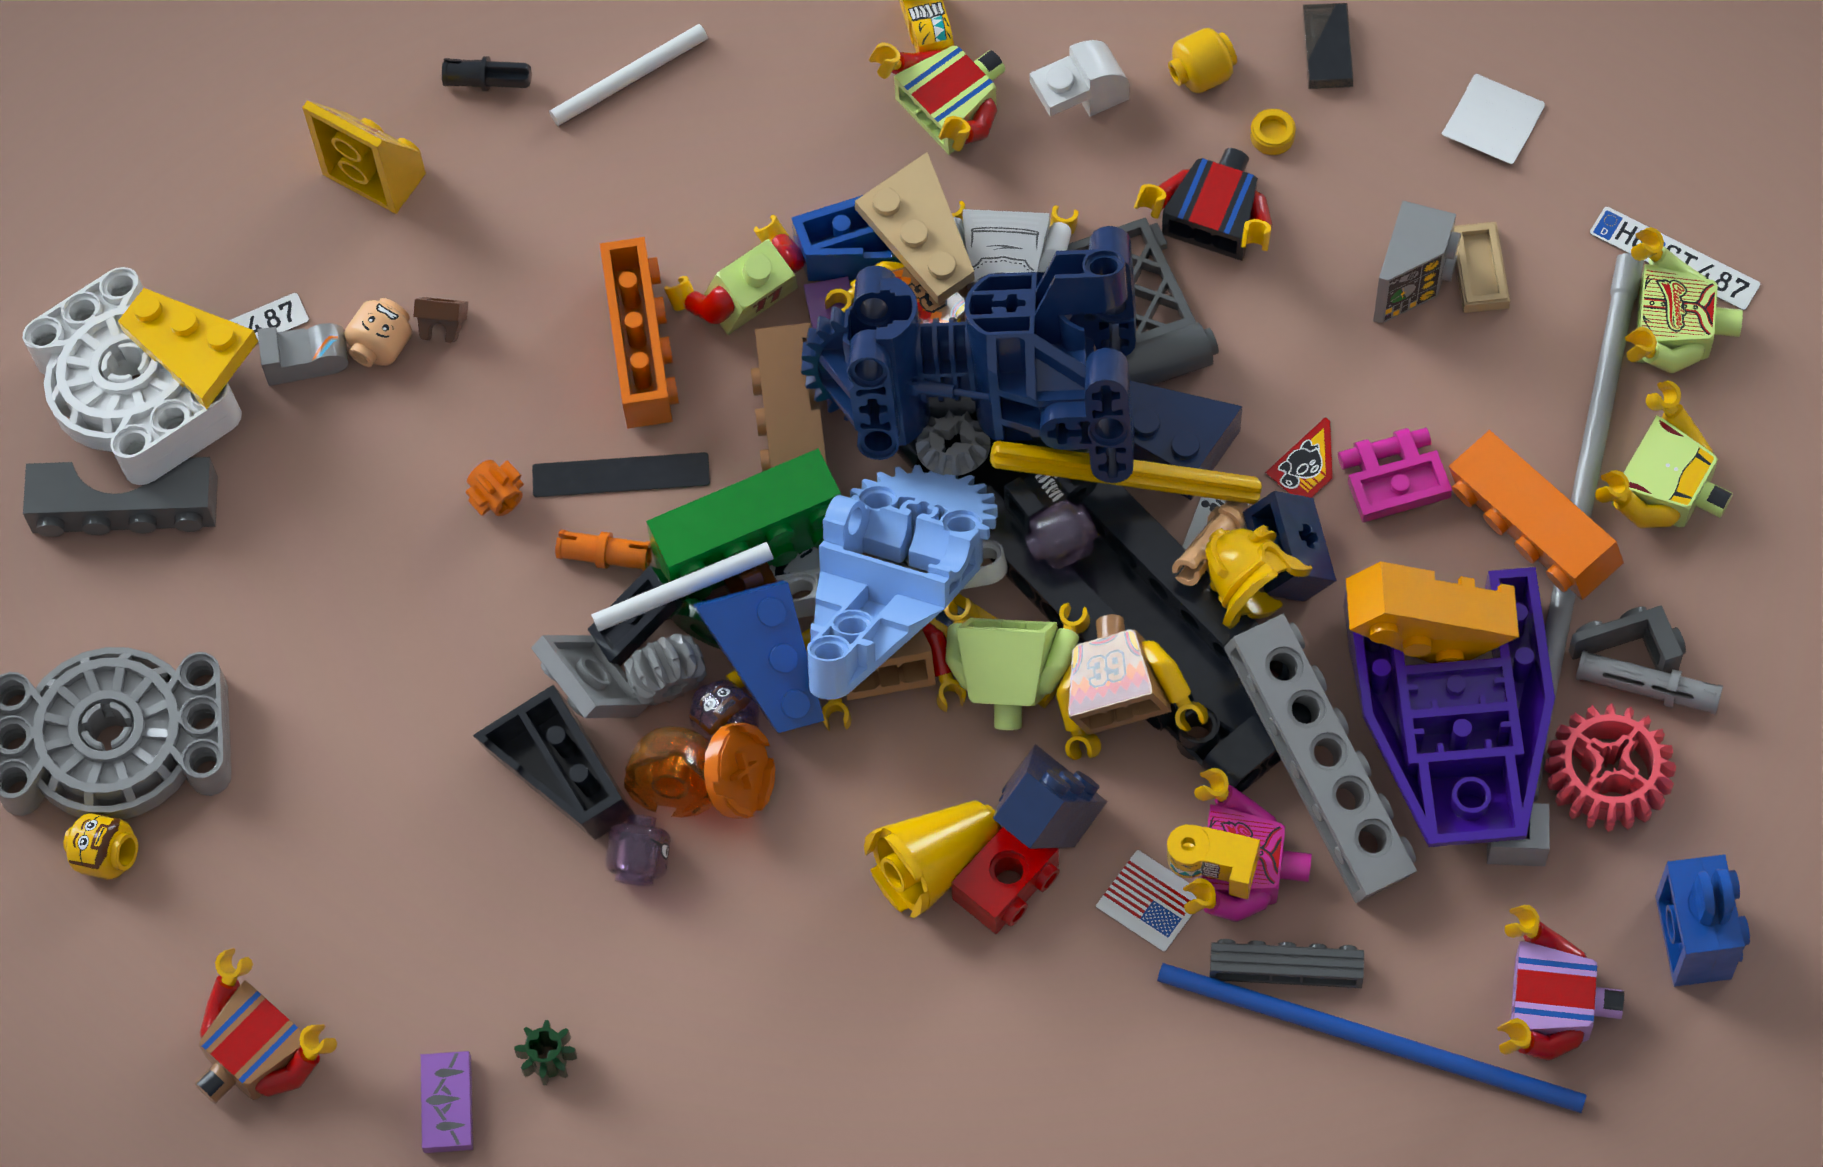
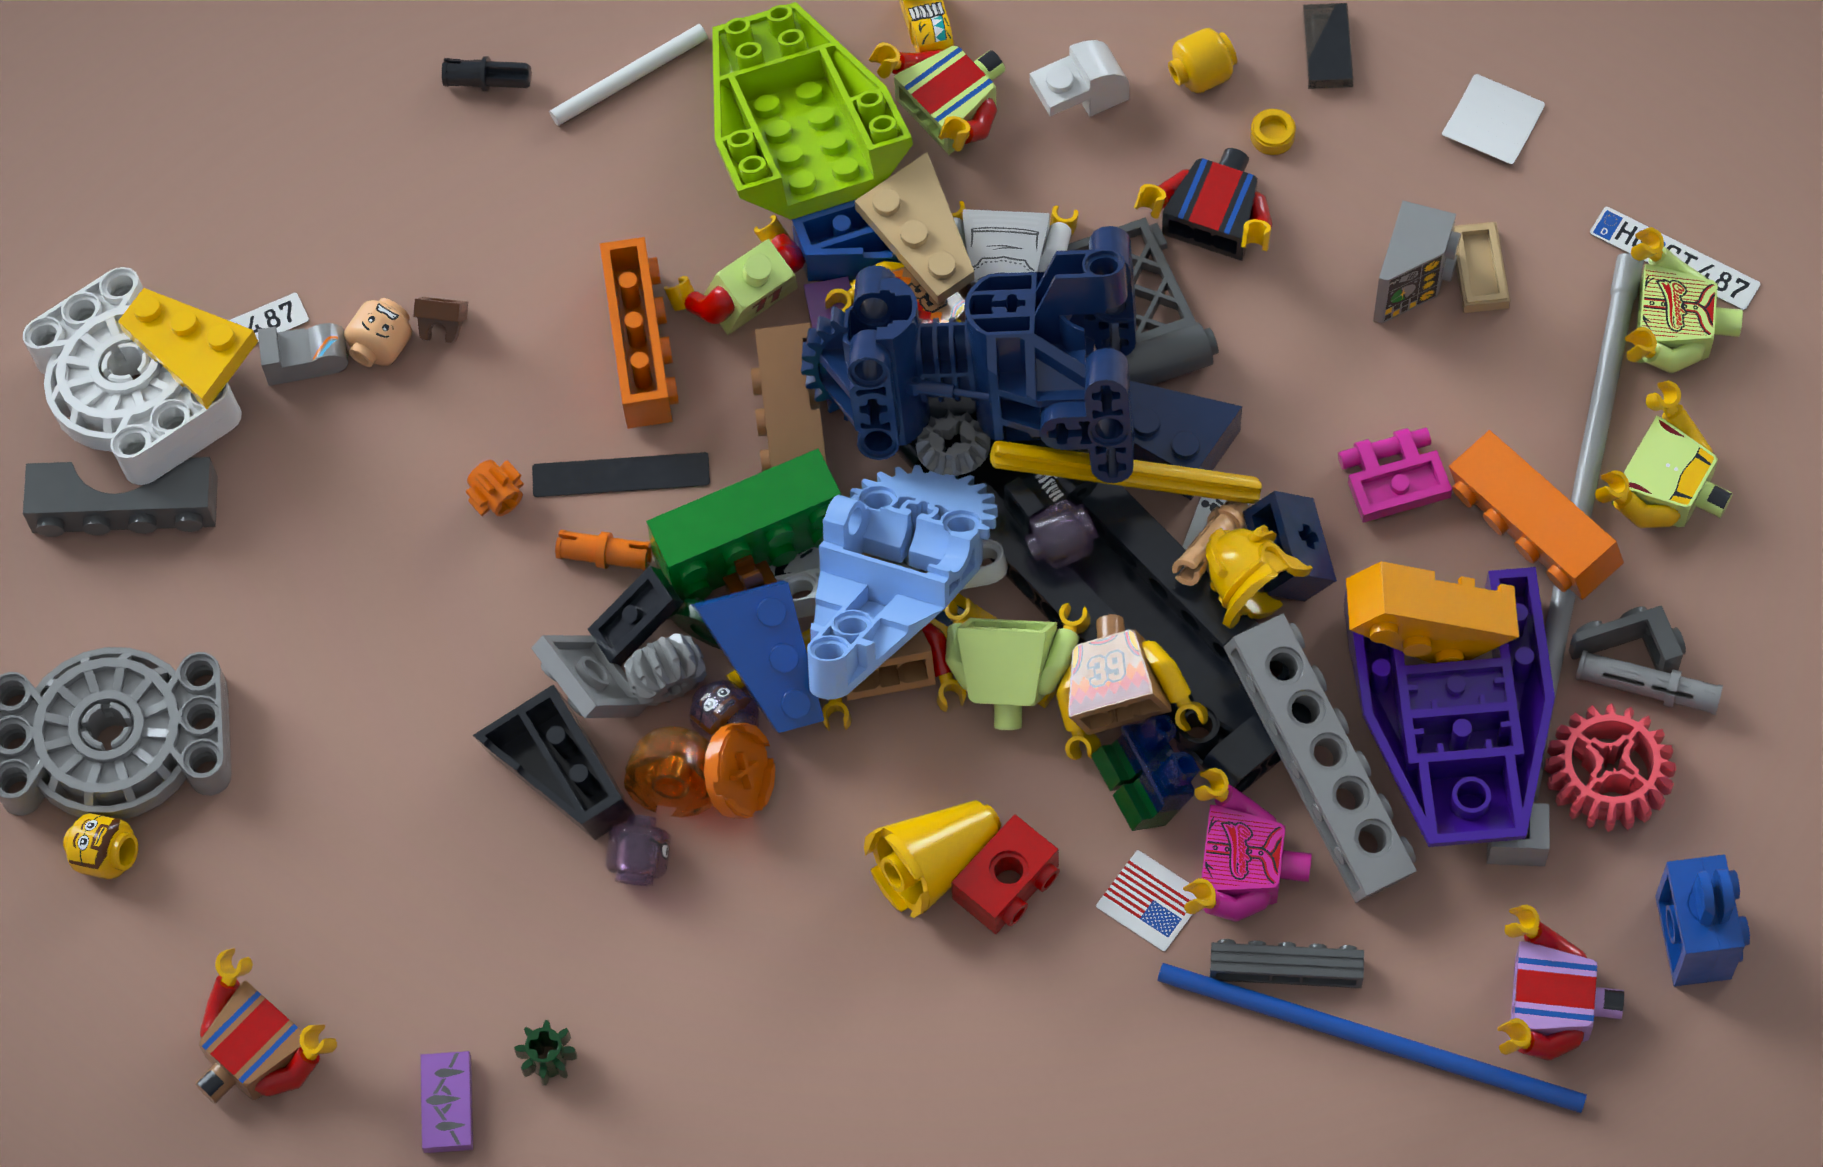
(364, 156): yellow slope -> none
(682, 586): white bar -> none
(800, 114): none -> lime wedge
(1048, 803): dark blue wedge -> none
(1147, 773): none -> clear blue hips
(1214, 854): yellow leg -> none
(1307, 464): sticker -> none

